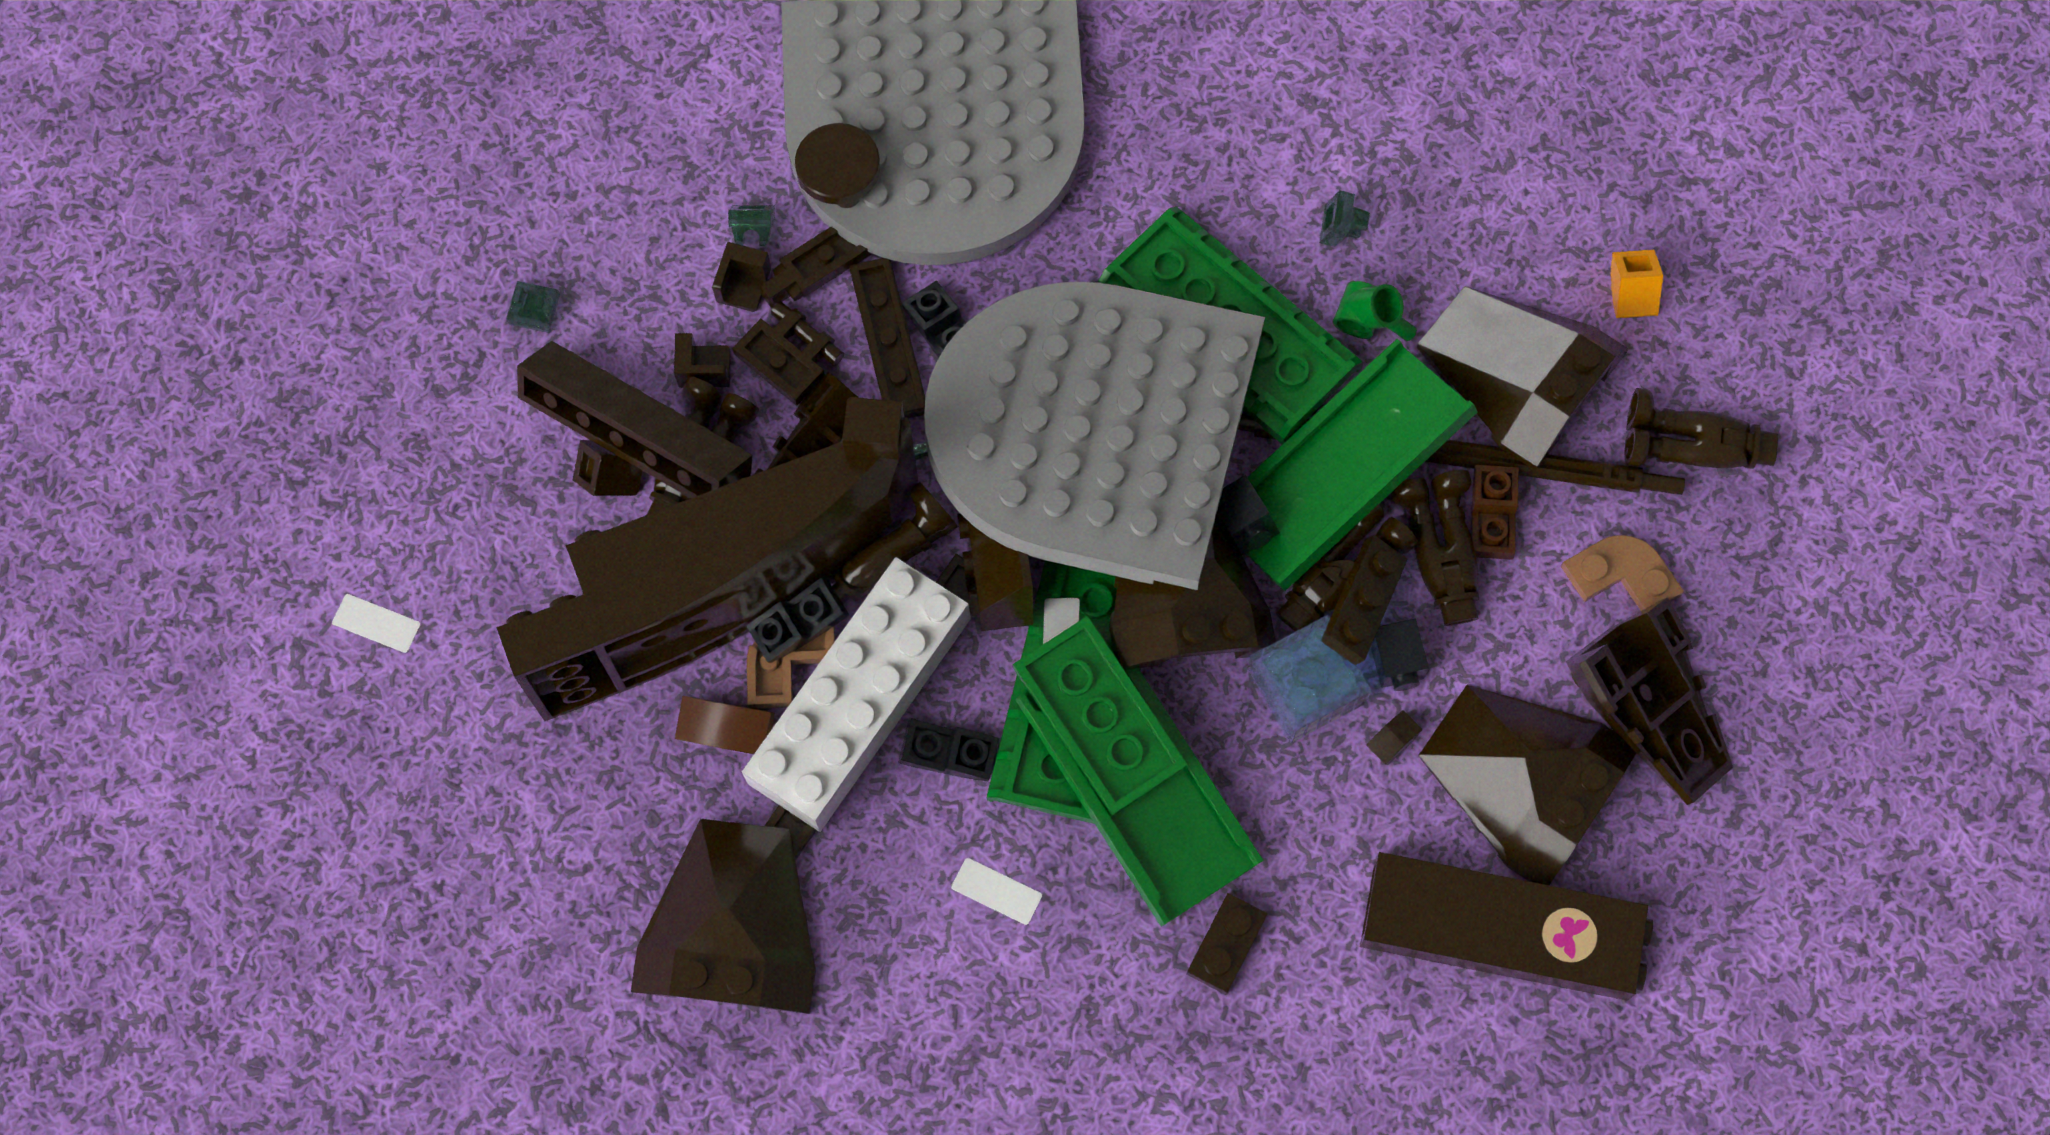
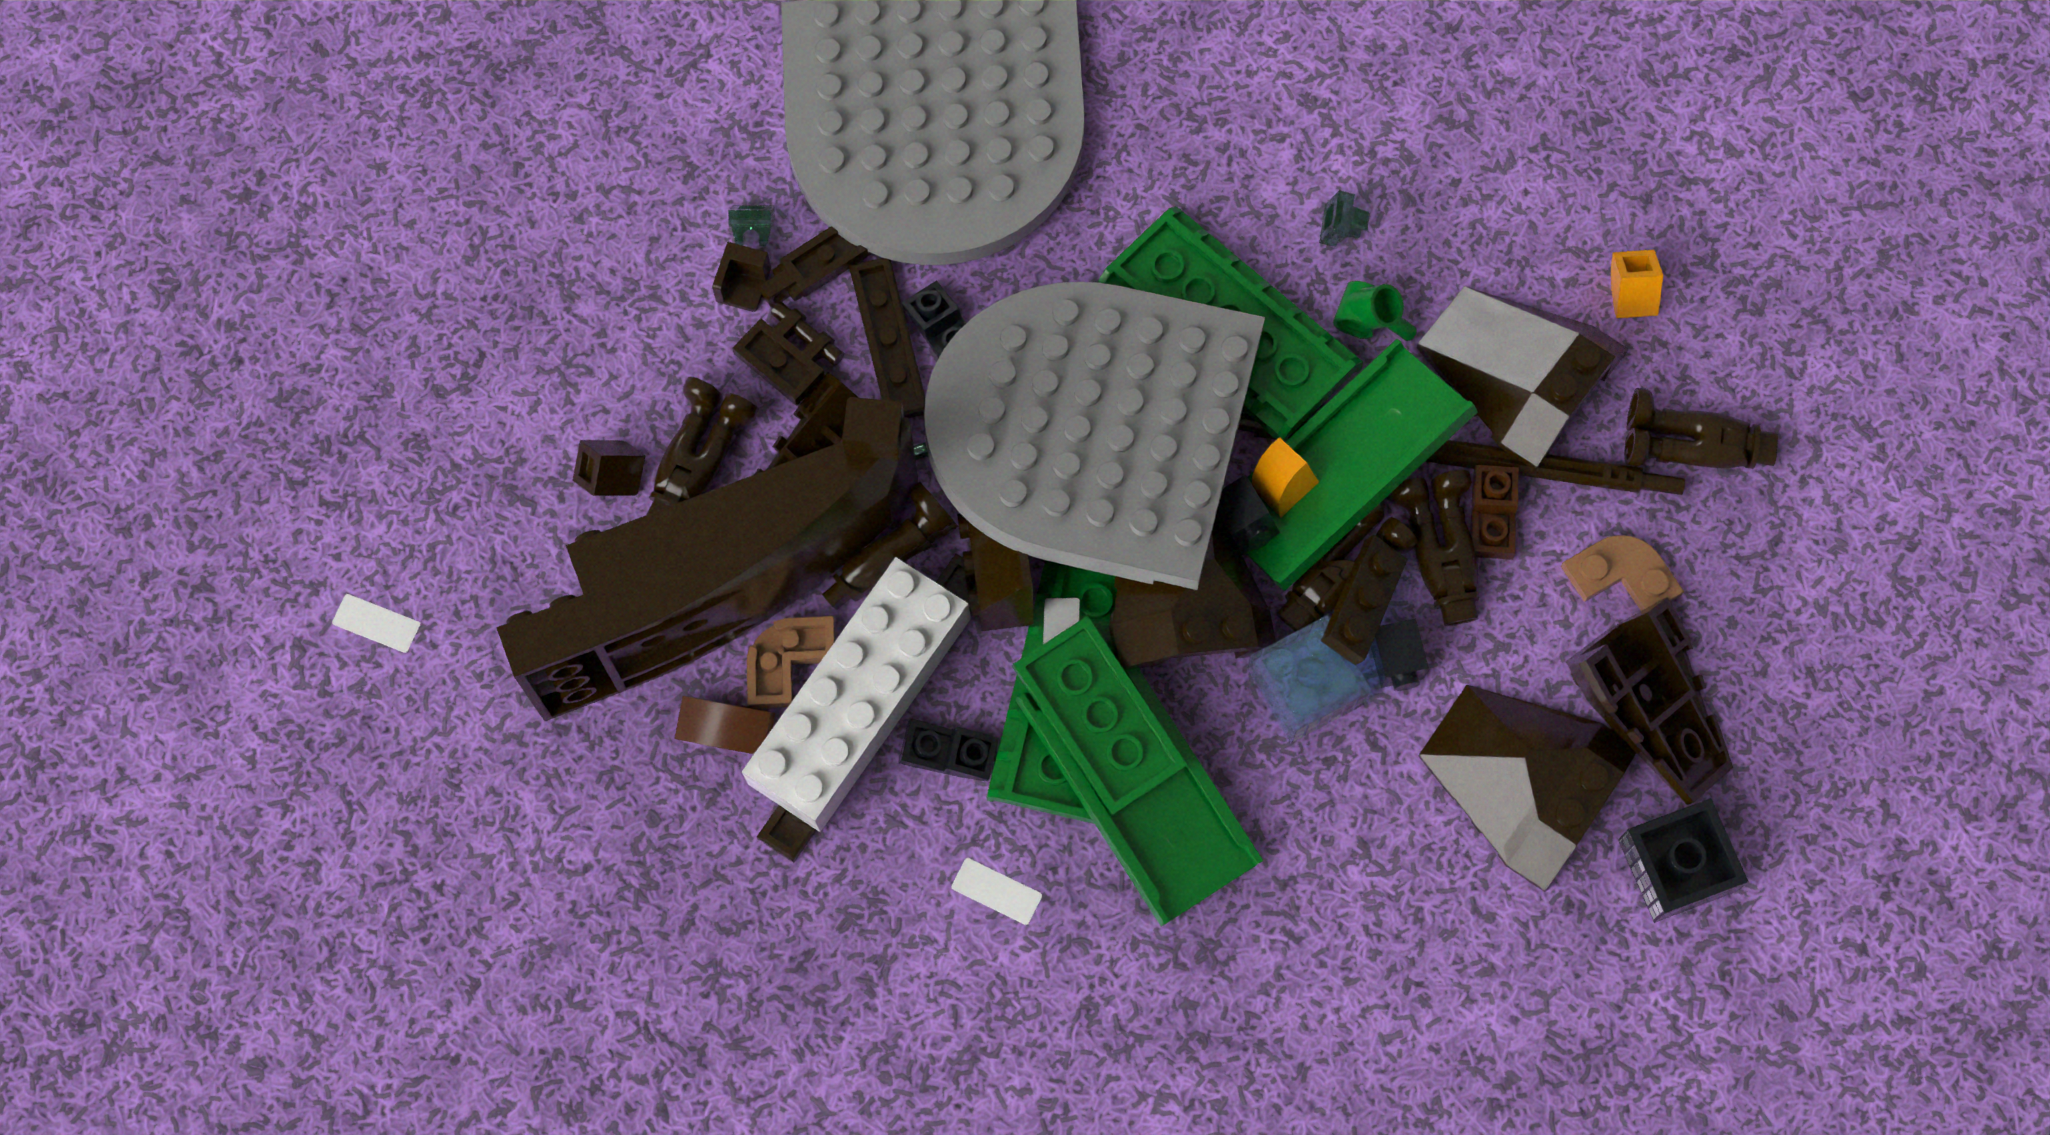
(533, 306): tile -> none
(629, 422): dark brown brick -> none
(701, 362): dark brown panel -> none
(731, 923): dark brown wedge -> none
(797, 622): black slope -> none
(837, 164): dark brown tile -> none
(1226, 943): dark brown plate -> none
(1282, 477): none -> light orange brick
(1394, 737): dark brown piece -> none
(1506, 926): dark brown brick -> none
(1682, 860): none -> black brick

